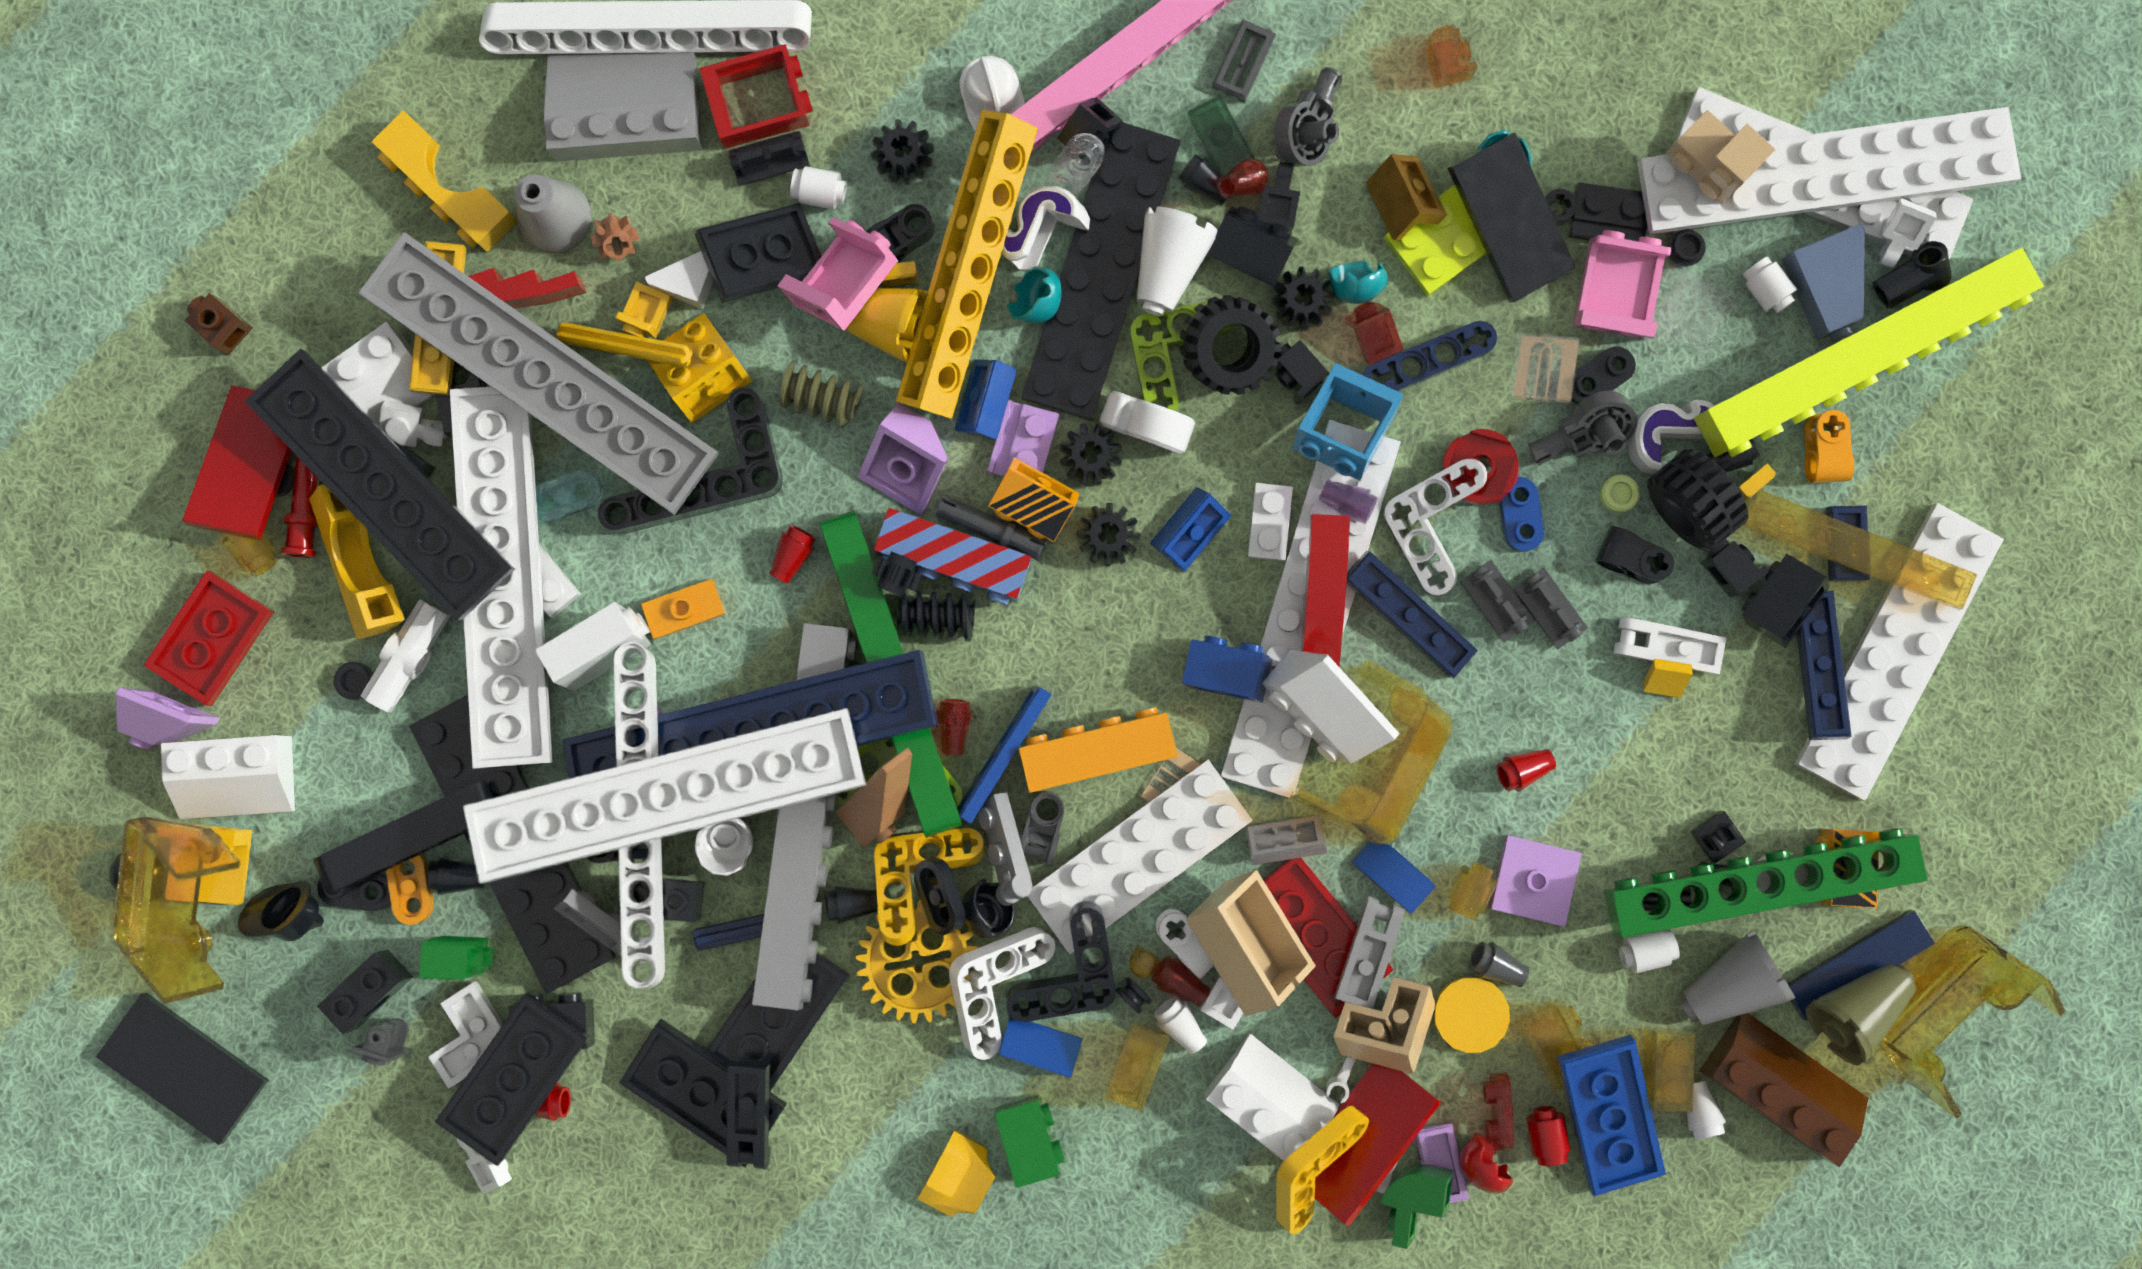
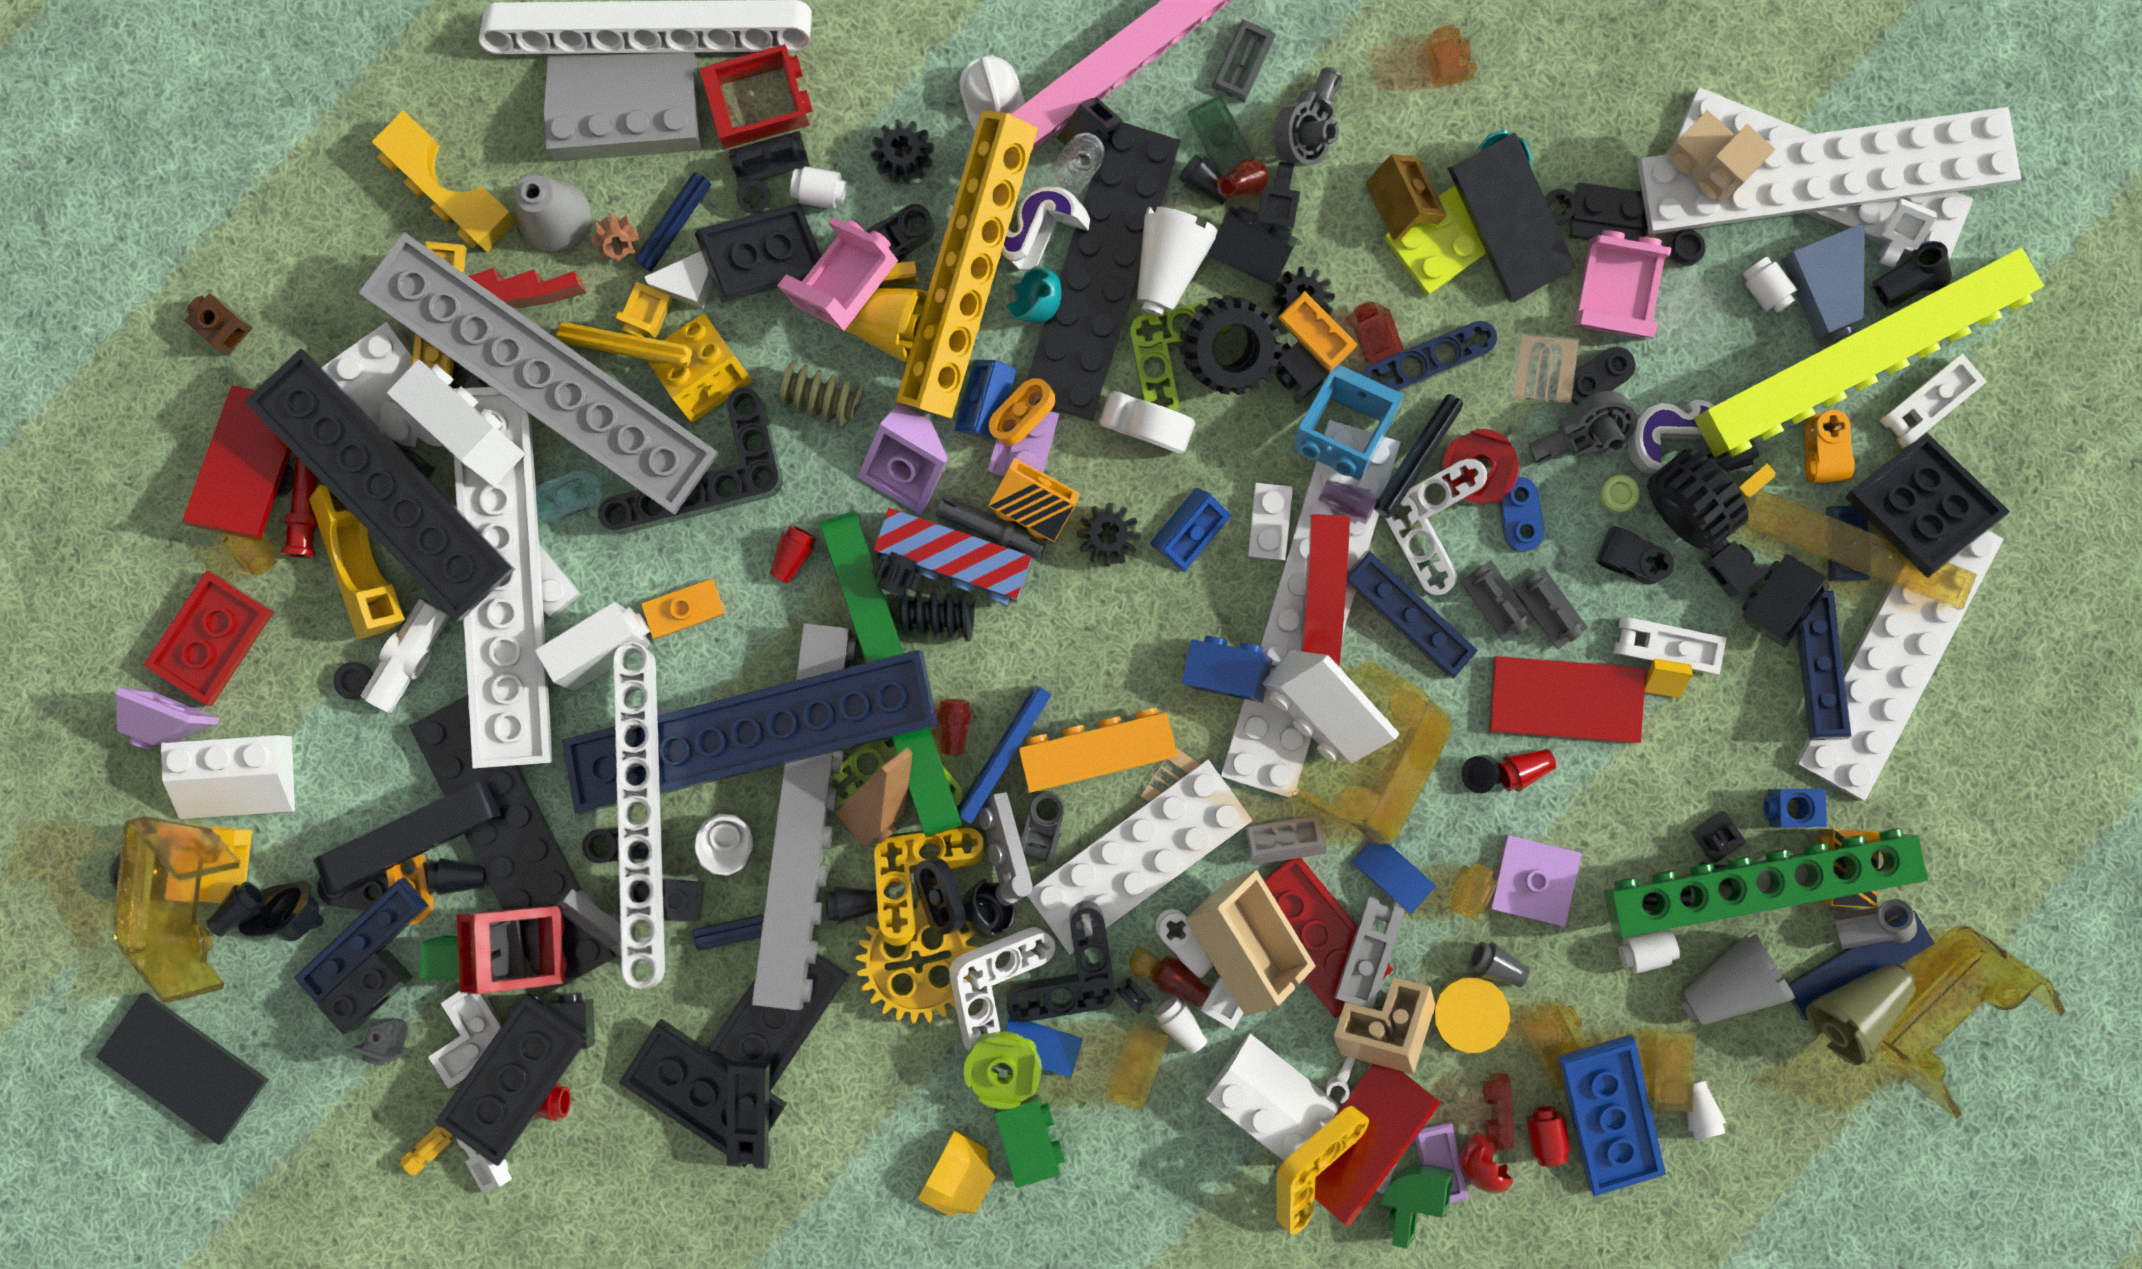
(238, 907): none -> black cone
(361, 939): none -> dark blue tile
(426, 1150): none -> yellow axle
(455, 421): none -> white wedge
(475, 952): none -> red window
(507, 949): none -> dark grey hinge
(664, 796): white plate -> none
(672, 221): none -> dark blue axle
(743, 190): none -> black bush
(1005, 1048): none -> lime plate
(1022, 412): none -> light orange plate
(1102, 461): black gear -> none
(1317, 332): none -> light orange plate
(1357, 282): teal hair -> none
(1418, 456): none -> black axle
(1481, 774): none -> black tile
(1567, 699): none -> red tile
(1788, 1088): reddish brown slope -> none
(1811, 808): none -> blue brick
(1871, 925): none -> light grey piece
(1927, 505): none -> black plate
(1933, 400): none -> white plate

